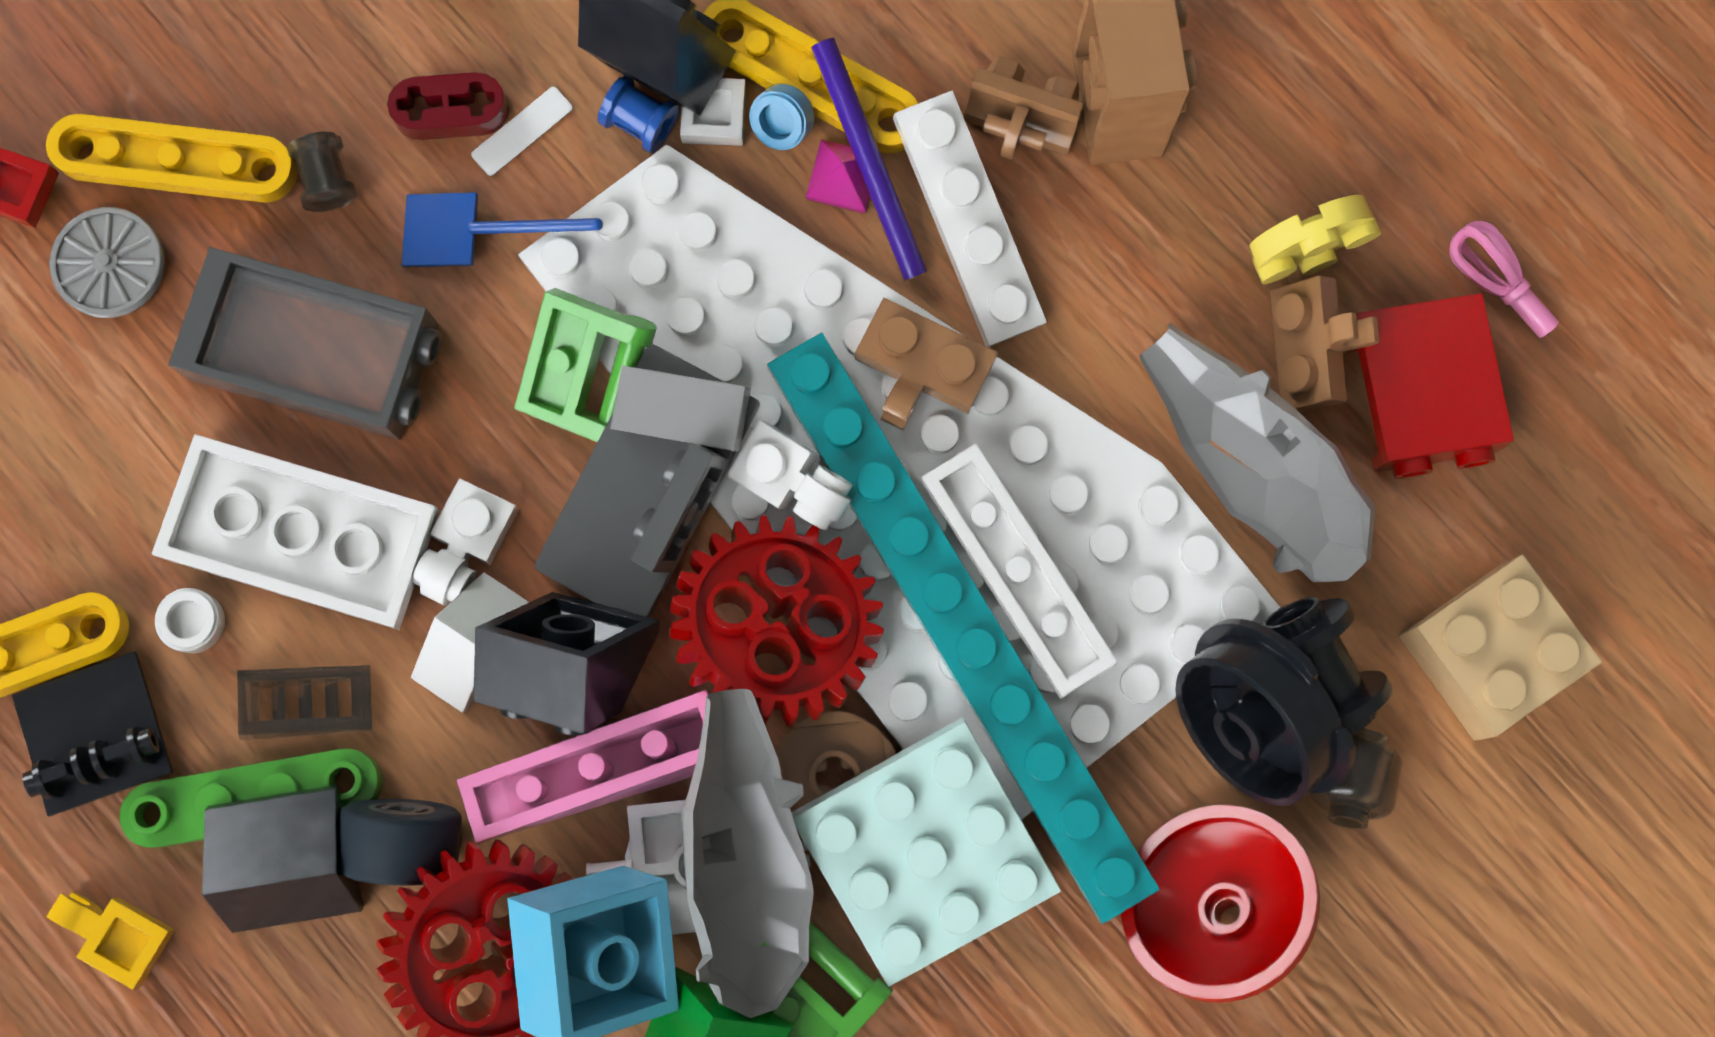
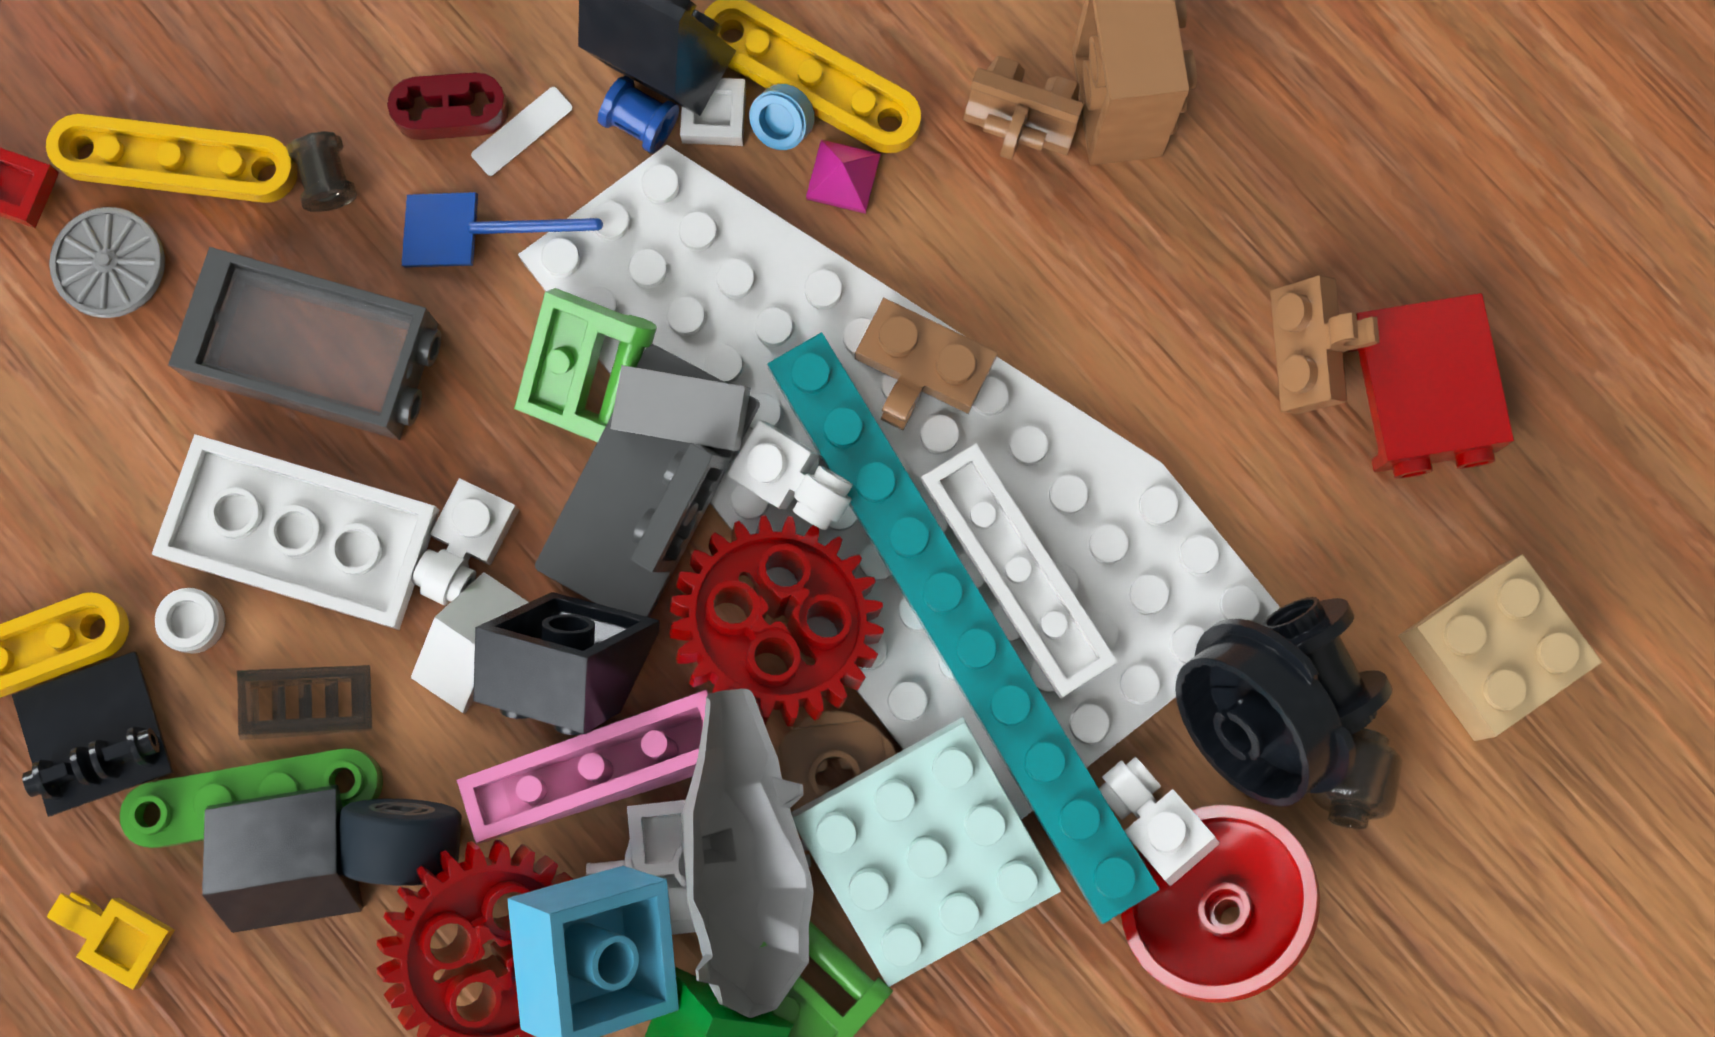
(868, 158): dark purple bar -> none
(969, 219): white plate -> none
(1166, 831): none -> white plate
(1305, 490): light grey piece -> none
(1313, 241): light yellow plate -> none
(1517, 292): bright pink piece -> none

